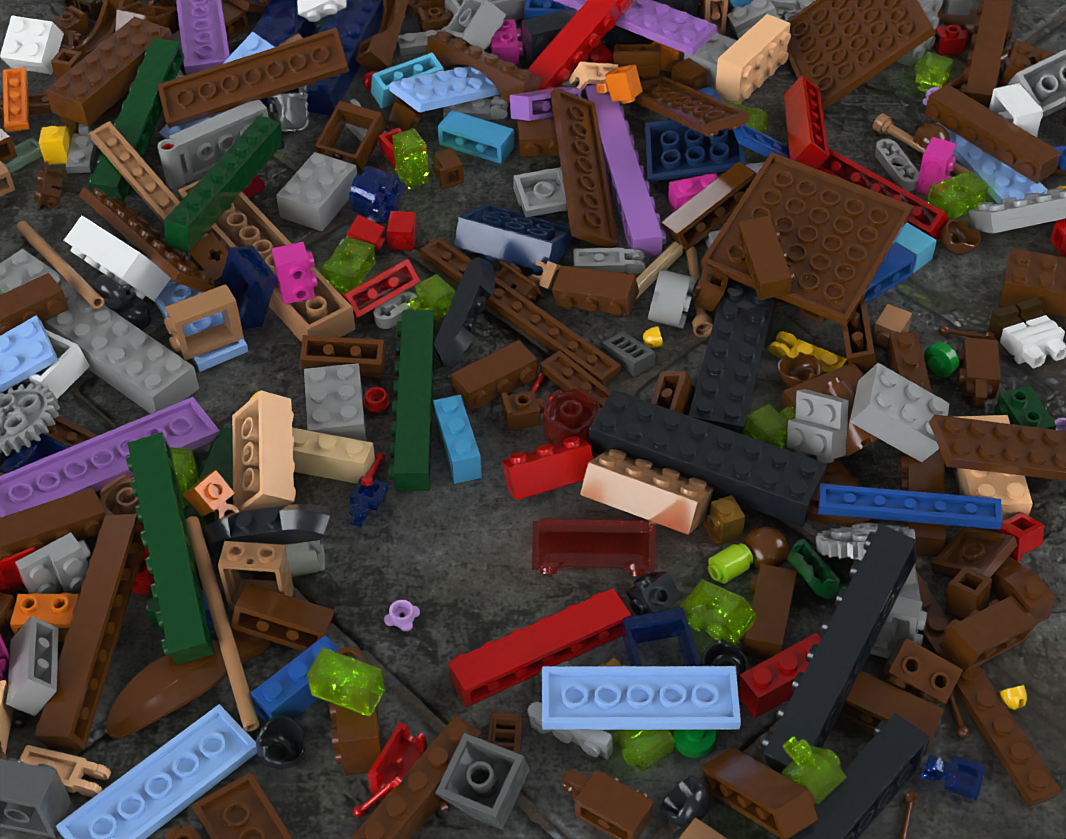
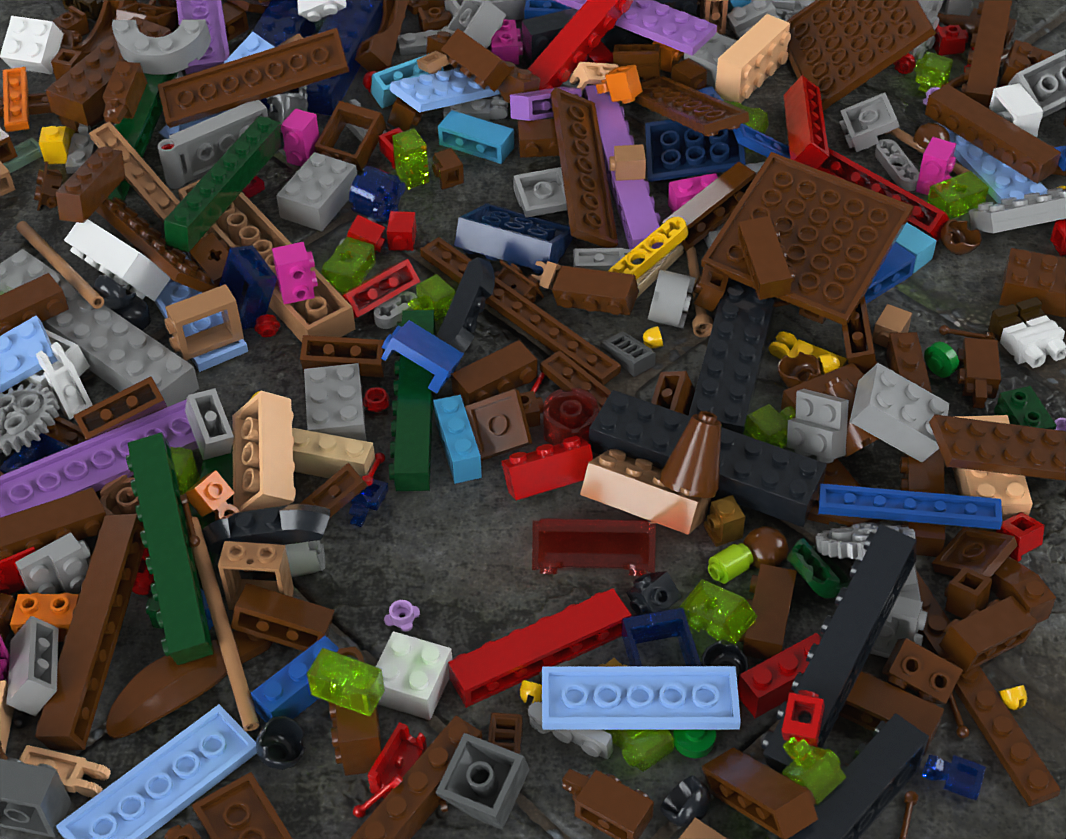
(64, 382): none -> white hinge
(90, 185): none -> reddish brown brick
(121, 409): none -> reddish brown brick
(124, 91): none -> reddish brown hinge
(164, 53): none -> light grey brick
(194, 540): none -> reddish brown hinge
(209, 424): none -> light grey brick
(267, 325): none -> red plate
(300, 136): none -> dark pink brick
(337, 490): none -> reddish brown plate
(413, 674): none -> white brick
(425, 351): none -> blue panel
(432, 62): none -> medium nougat plate
(475, 61): none -> reddish brown brick
(499, 424): none -> reddish brown plate
(532, 689): none -> yellow hinge
(628, 162): none -> medium nougat brick
(669, 233): none -> yellow beam
(696, 458): none -> reddish brown cone
(803, 703): none -> red brick
(829, 362): none -> yellow hinge
(867, 121): none -> light grey plate
(905, 64): none -> red plate

